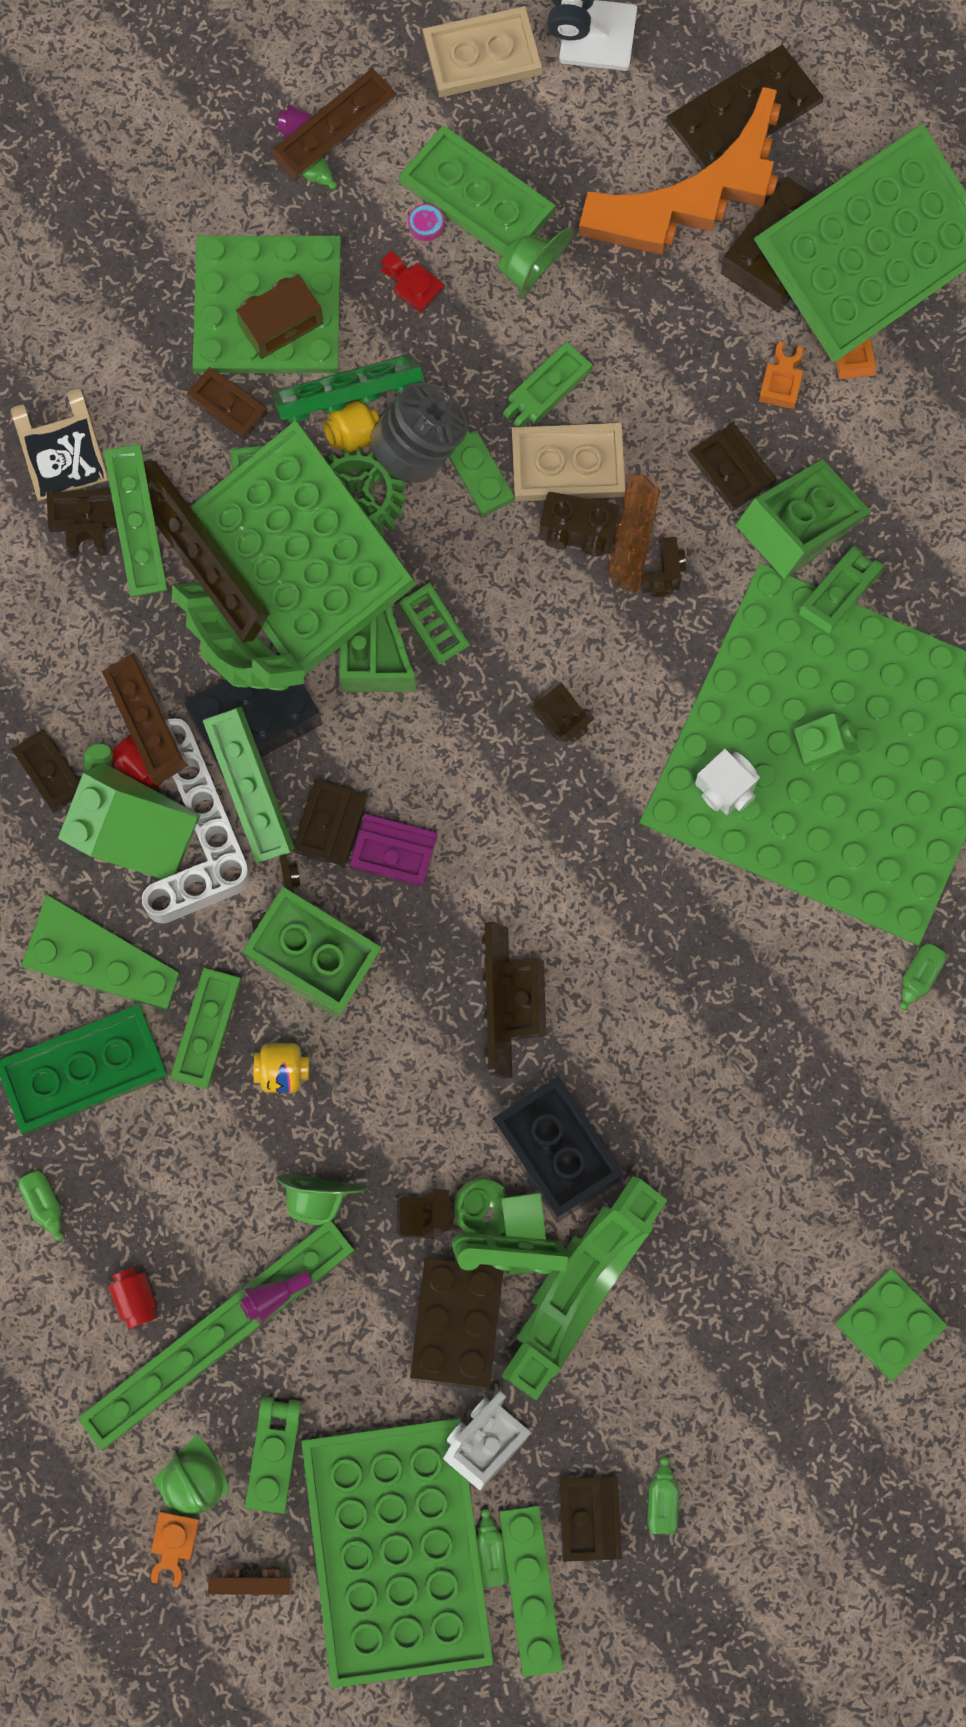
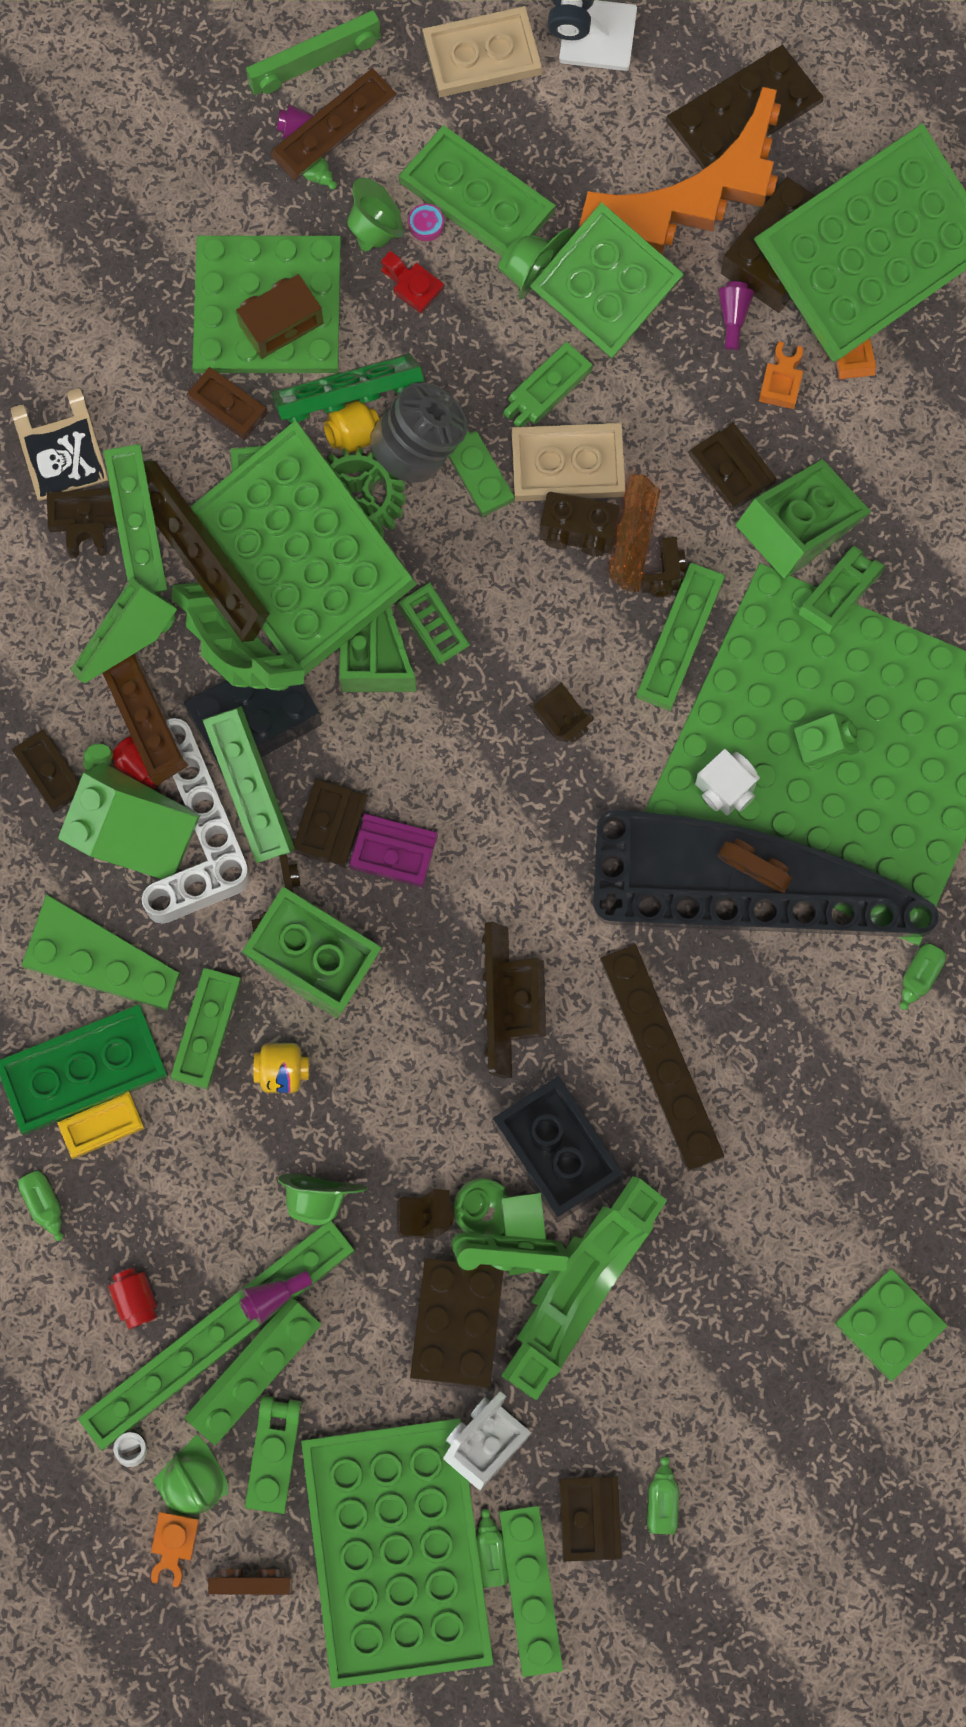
(100, 1125): none -> yellow tile
(126, 1443): none -> white hinge
(128, 627): none -> bright green slope
(252, 1371): none -> bright green plate
(273, 71): none -> bright green plate
(373, 215): none -> bright green piece
(607, 280): none -> bright green plate
(662, 1058): none -> dark brown plate
(678, 861): none -> black beam
(680, 636): none -> bright green plate
(735, 303): none -> magenta cone
(741, 857): none -> reddish brown plate

